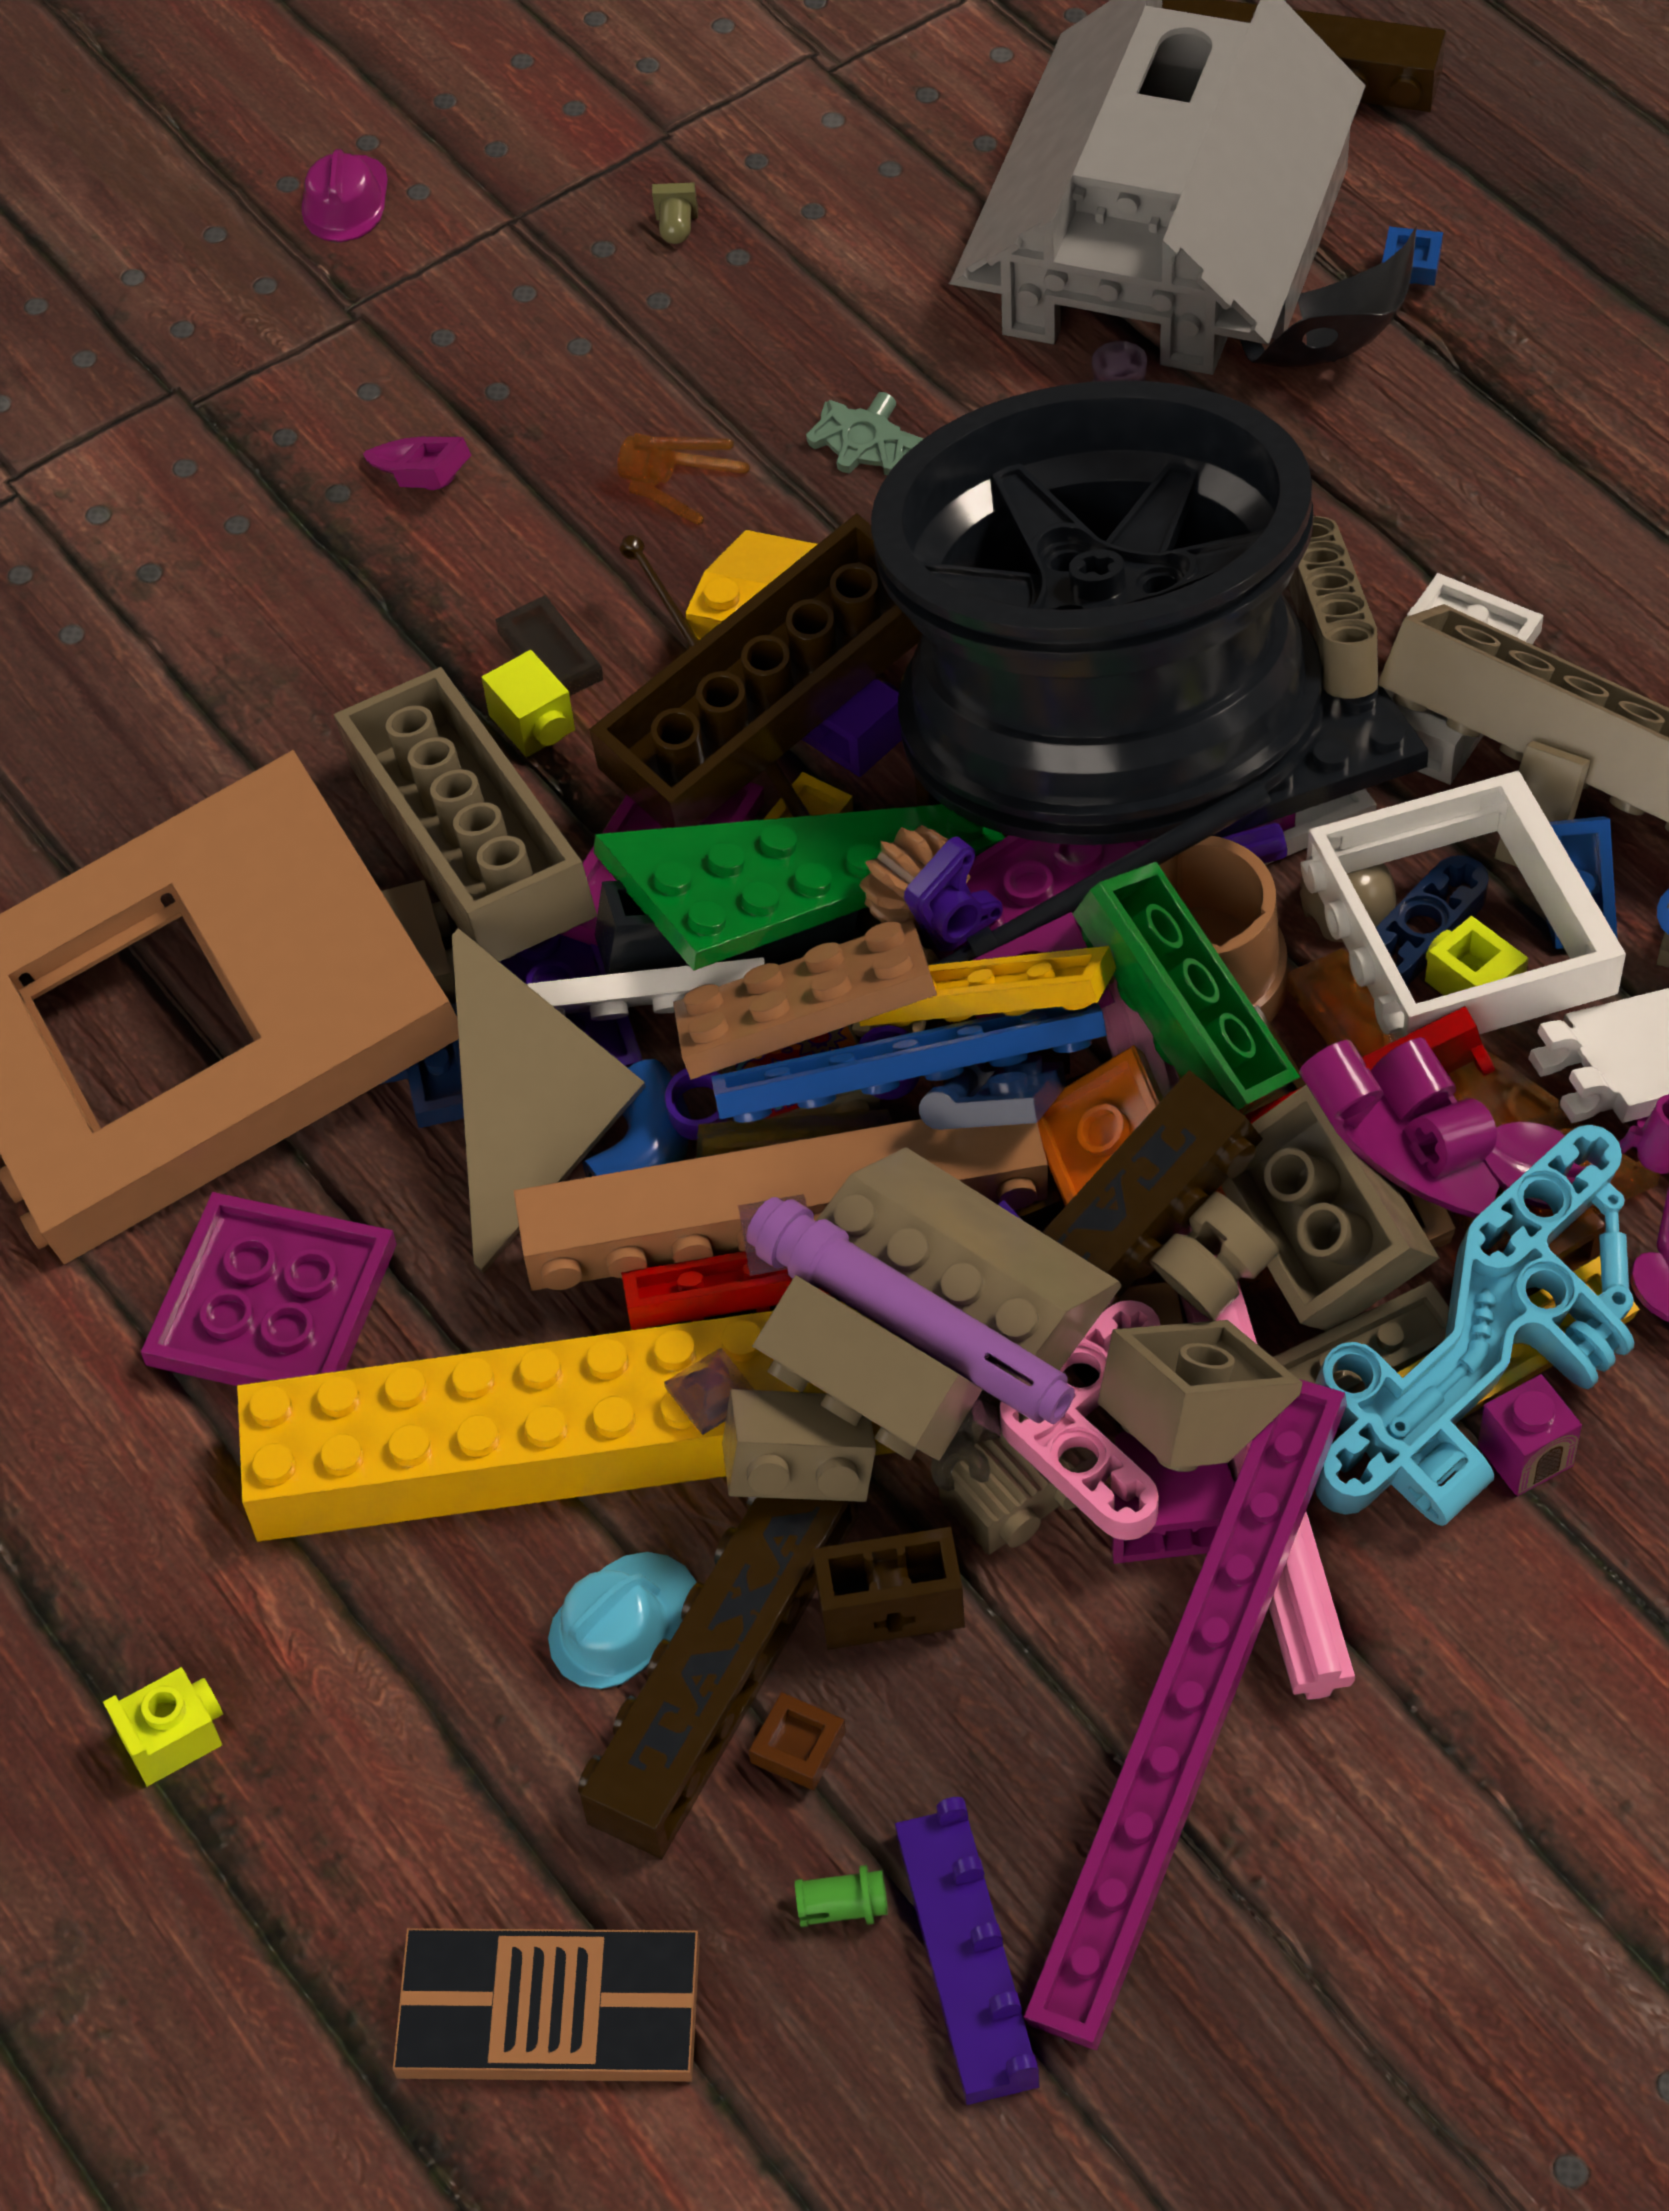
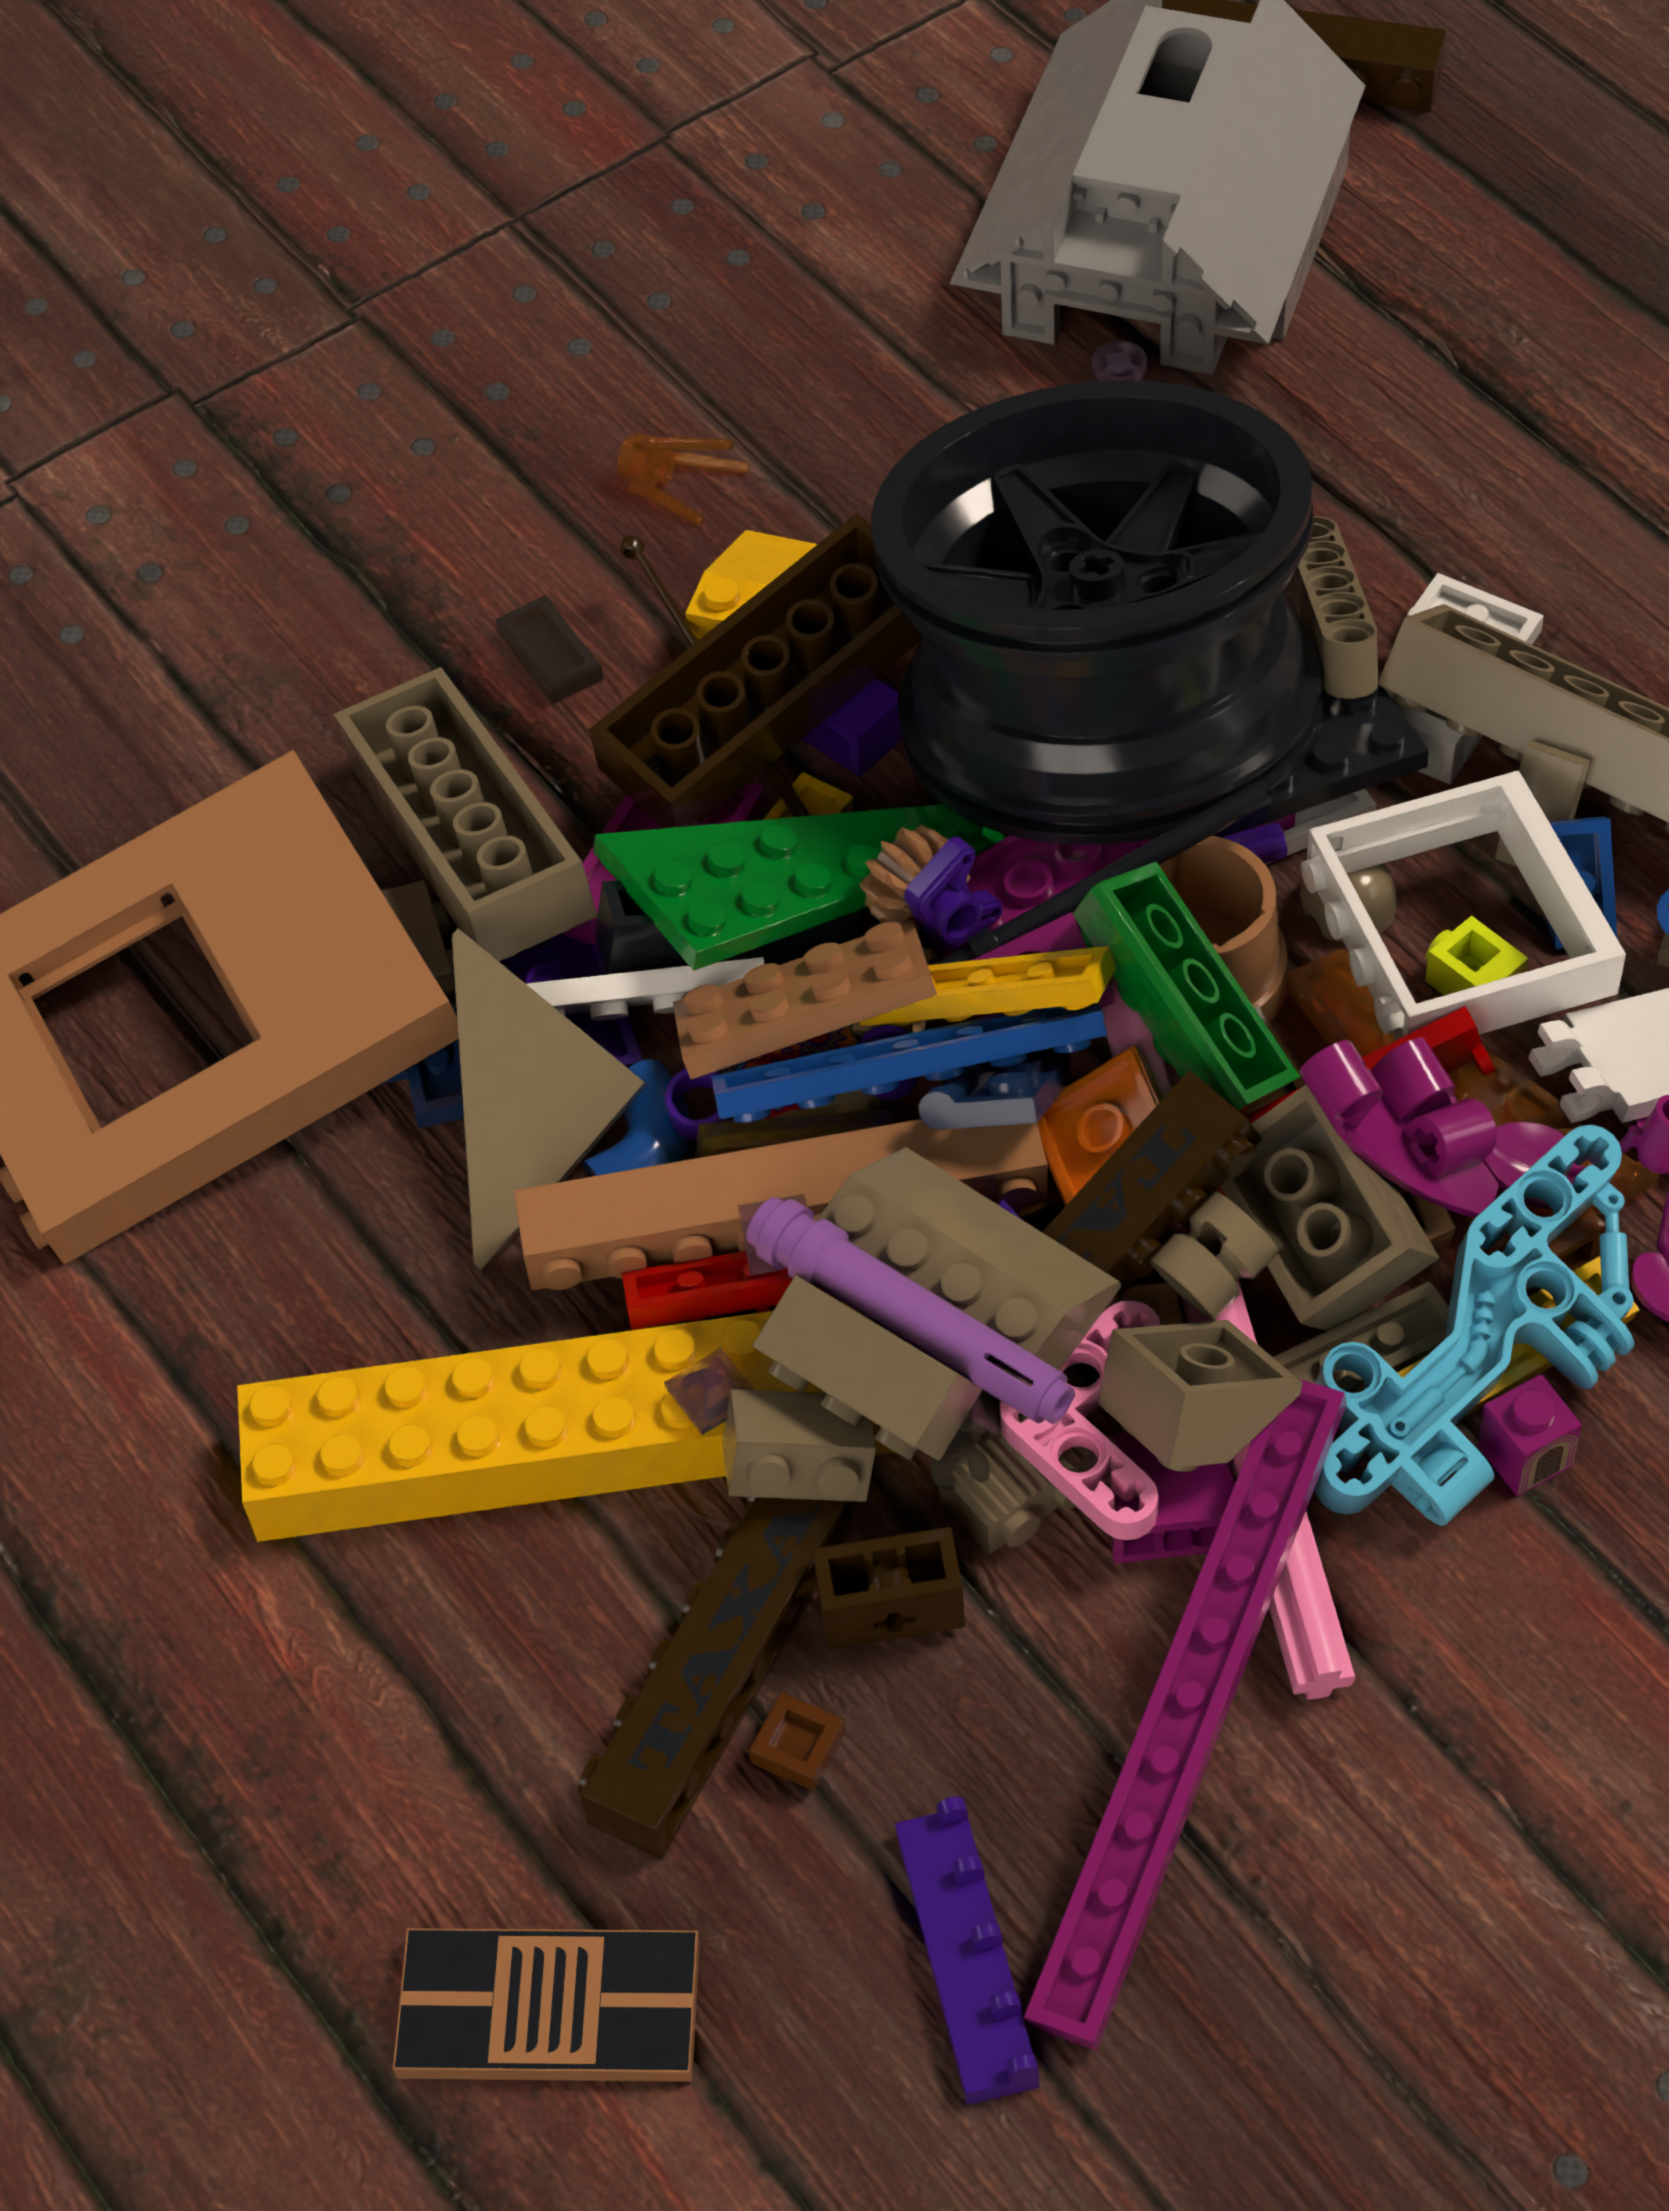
(166, 1724): neon yellow brick -> none
(268, 1294): magenta plate -> none
(344, 196): magenta piece -> none
(421, 460): magenta plate -> none
(528, 703): neon yellow brick -> none
(618, 1619): medium azure piece -> none
(674, 208): olive piece -> none
(841, 1897): bright green pin -> none
(862, 434): sand green piece -> none
(1341, 315): black piece -> none
(1426, 252): blue plate -> none
(1429, 900): dark blue beam -> none

